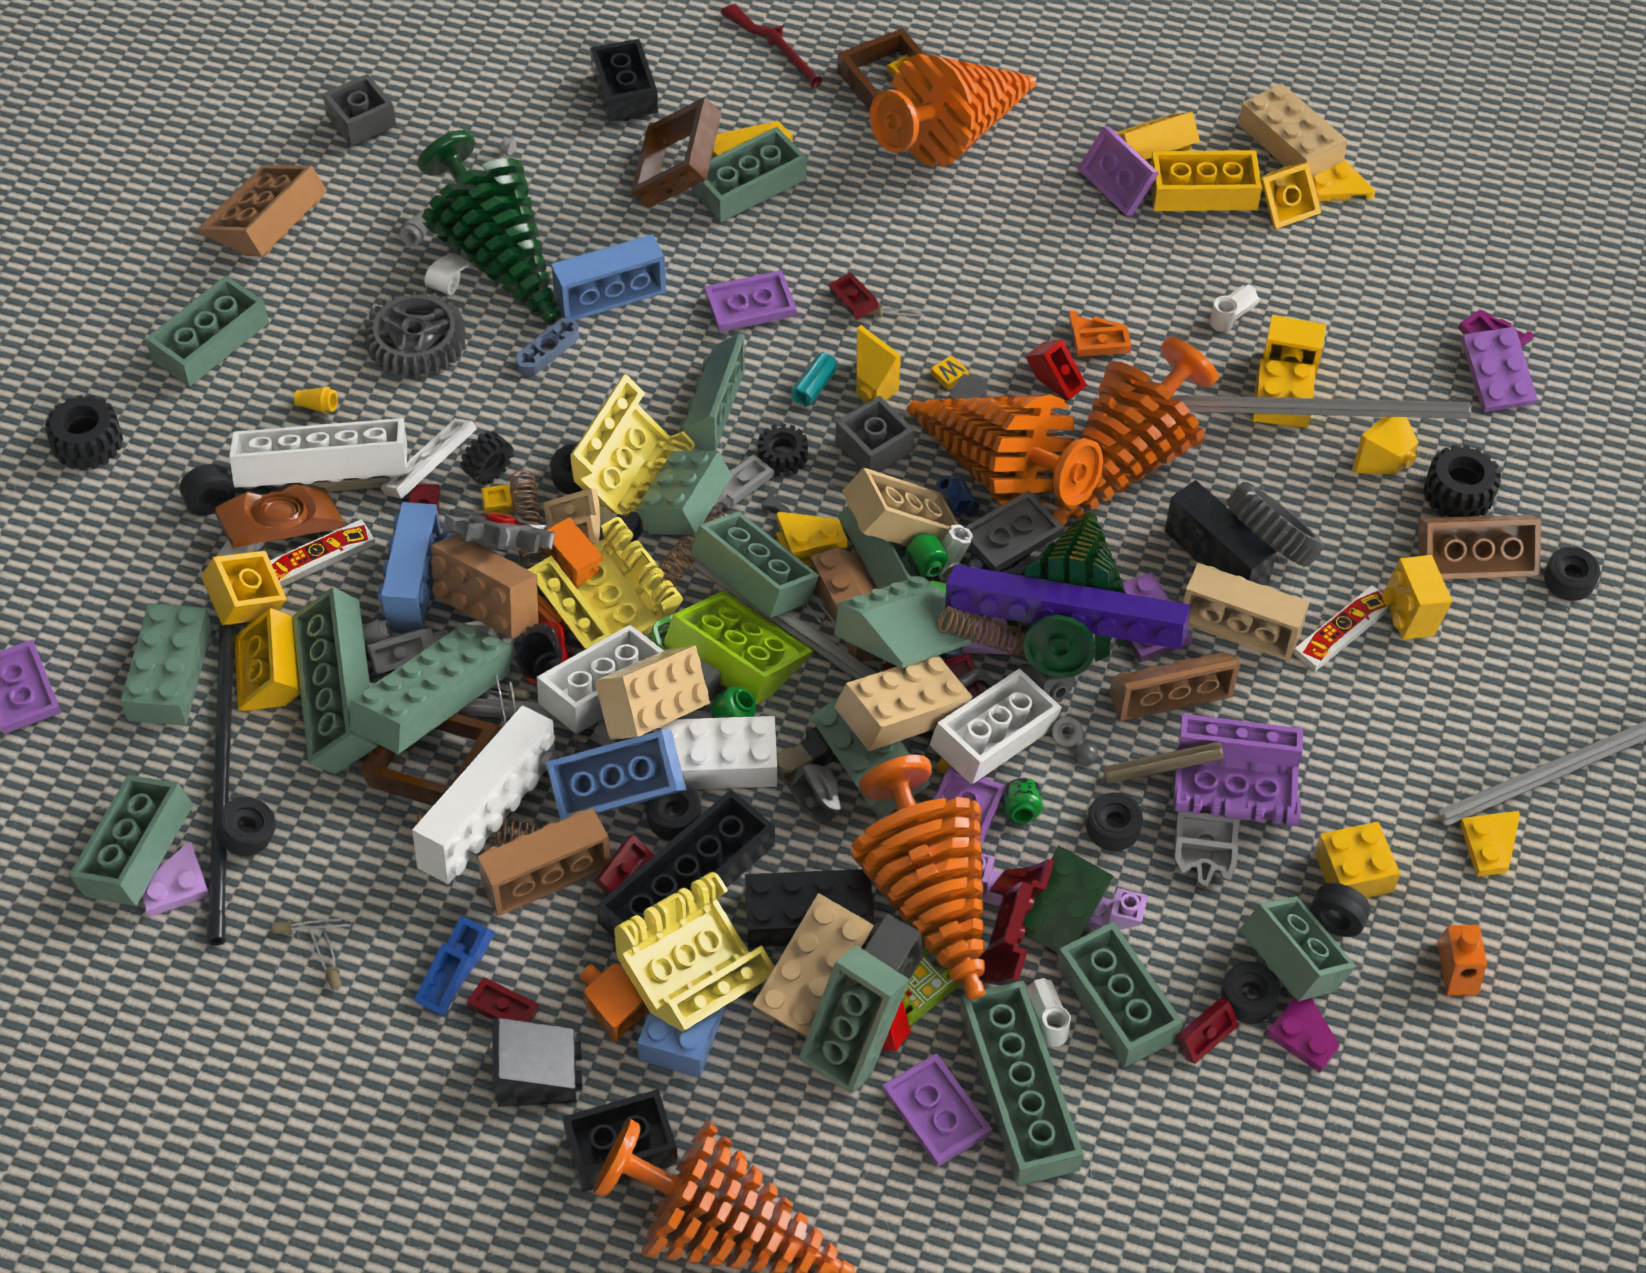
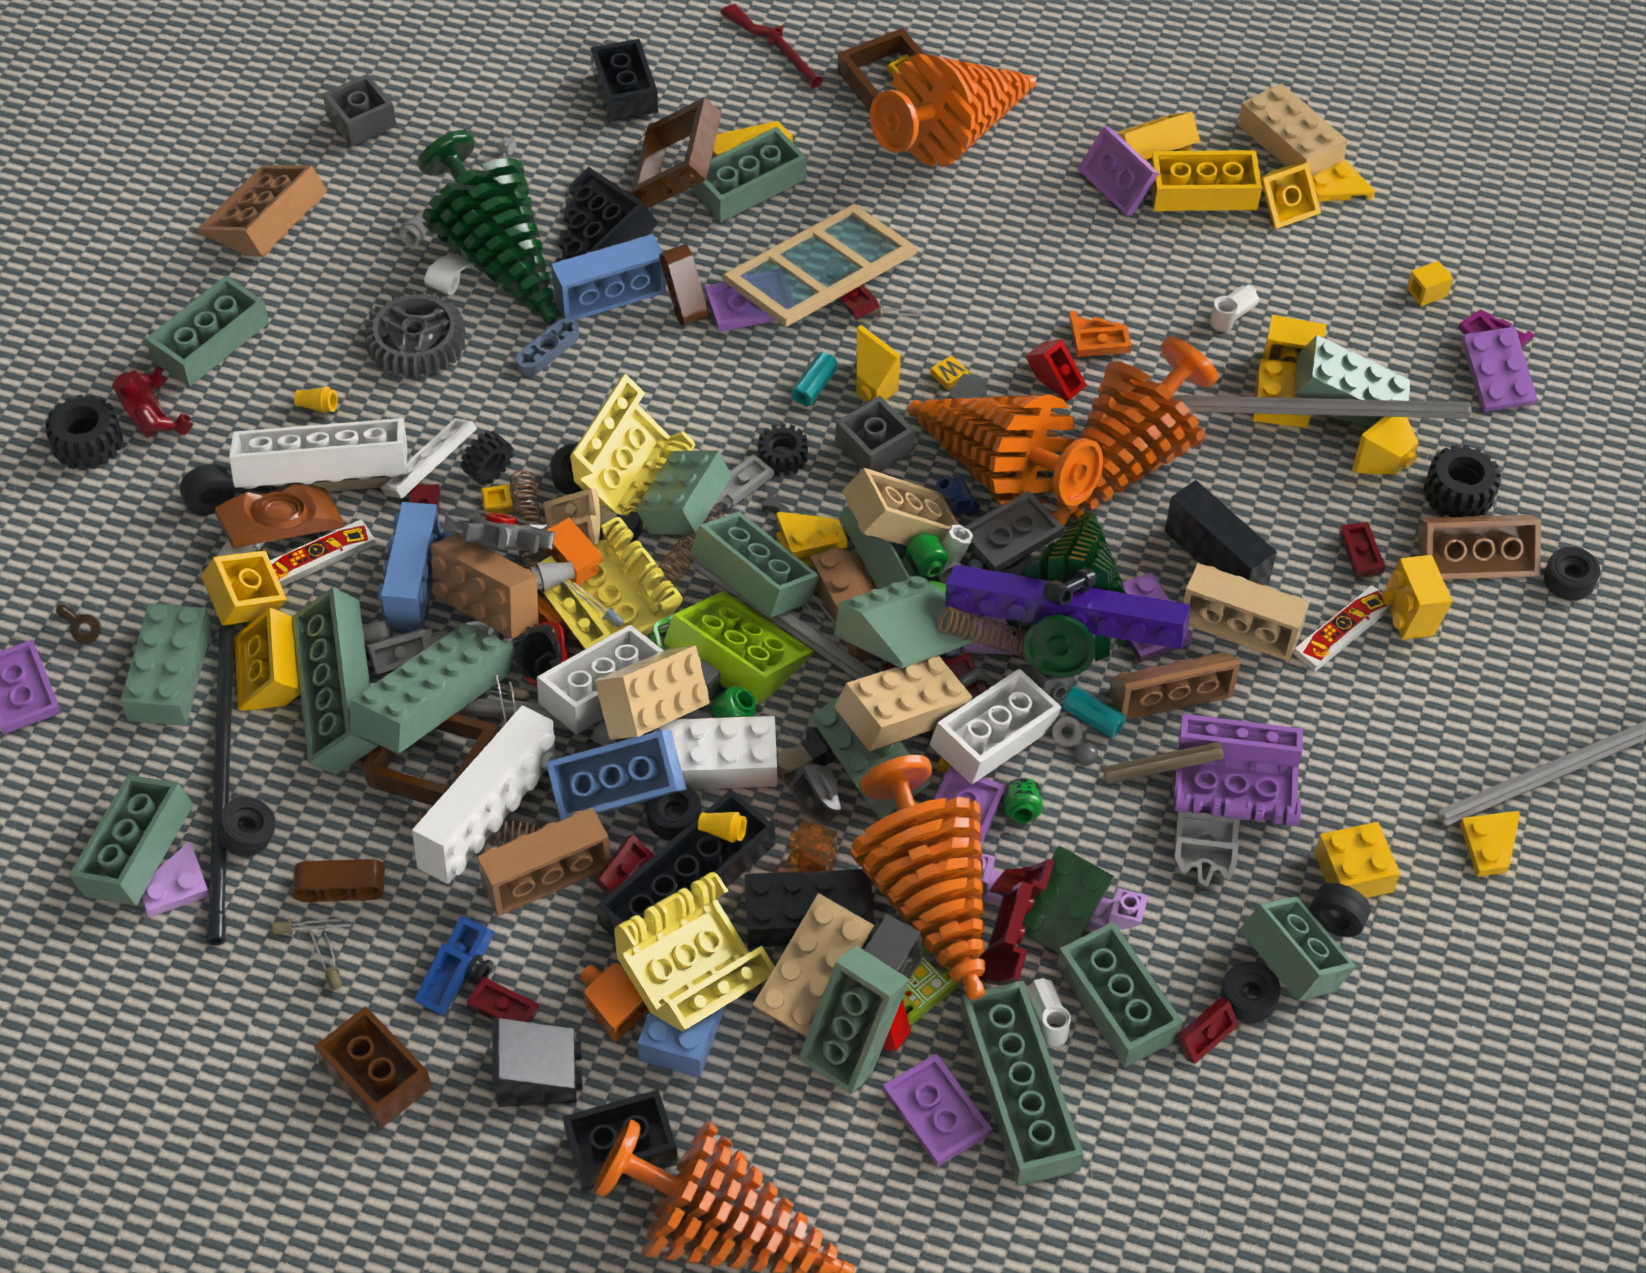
(65, 611): none -> dark brown plate
(143, 404): none -> dark red torso
(338, 880): none -> reddish brown beam
(373, 1067): none -> reddish brown brick
(478, 969): none -> black bush
(552, 574): none -> light grey cone
(601, 216): none -> black slope
(610, 615): none -> piece
(683, 284): none -> beam
(715, 393): sand green slope -> none
(724, 825): none -> yellow cone
(812, 848): none -> clear orange brick
(819, 264): none -> door
(1062, 593): none -> black bar
(1094, 711): none -> teal axle
(1111, 837): black tyre -> none
(1275, 524): dark grey gear -> none
(1305, 1034): magenta wing -> none
(1338, 373): none -> brick
(1361, 549): none -> dark red plate
(1429, 283): none -> yellow brick
(1462, 949): orange torso -> none

